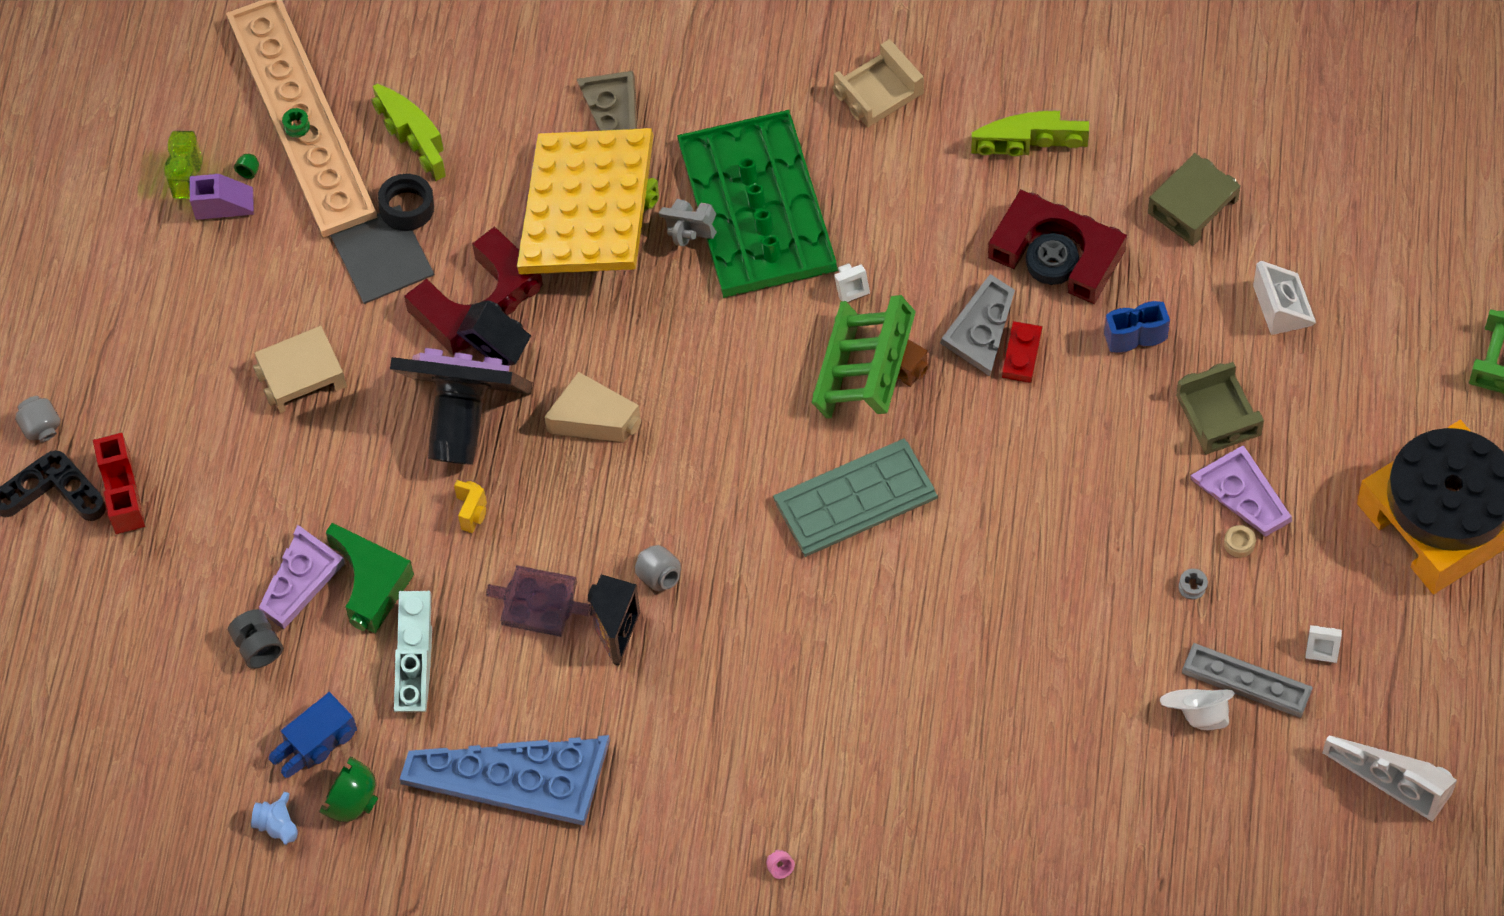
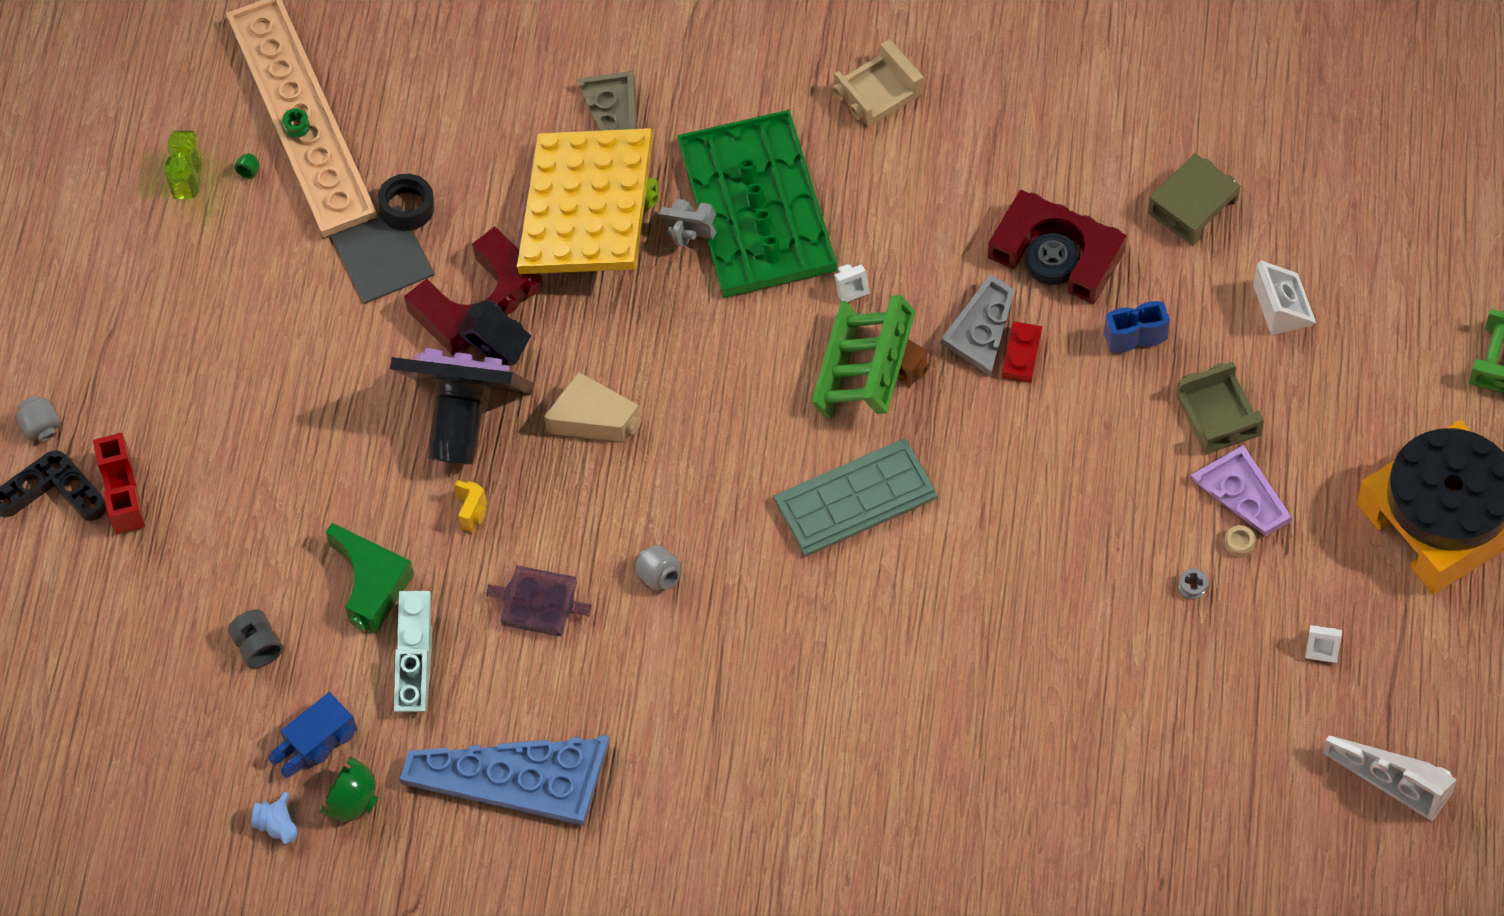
(220, 197): medium lavender slope -> none
(298, 367): tan panel -> none
(301, 576): lavender wing -> none
(411, 125): lime slope -> none
(614, 613): black slope -> none
(784, 870): bright pink hinge -> none
(1017, 132): lime slope -> none
(1201, 707): white piece -> none
(1247, 680): light grey tile -> none

